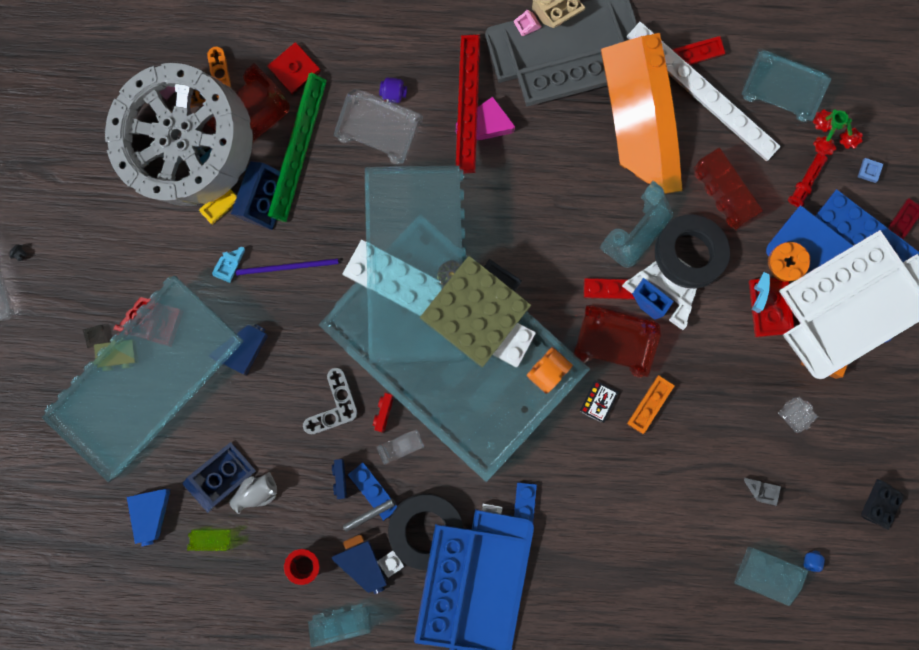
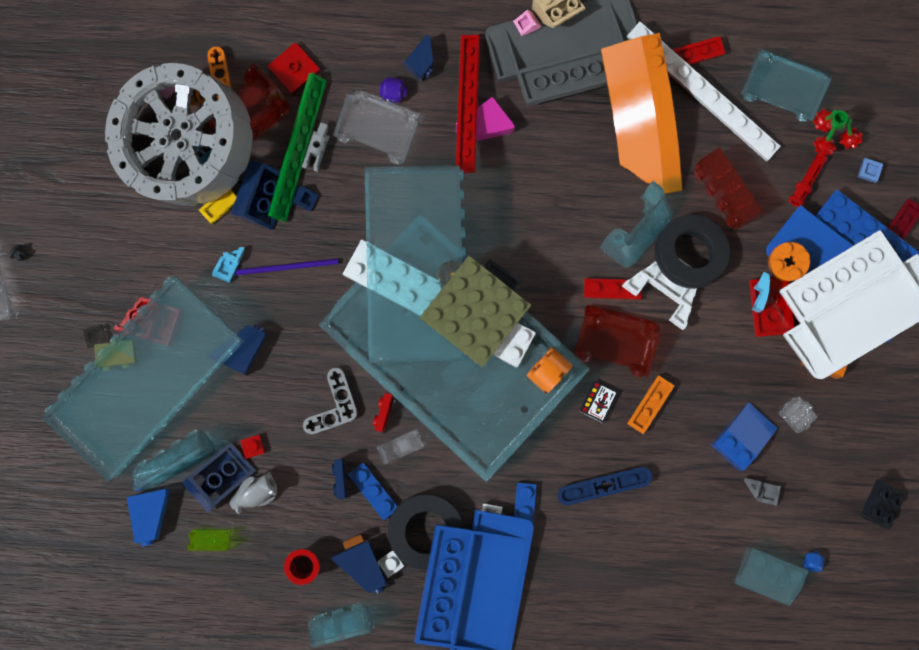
(172, 461): none -> clear light blue slope
(252, 446): none -> red plate
(304, 198): none -> dark blue slope
(320, 139): none -> light grey hinge
(368, 515): dark grey bar -> none
(421, 60): none -> dark blue slope
(622, 482): none -> dark blue piece
(651, 299): blue slope -> none
(744, 437): none -> blue slope

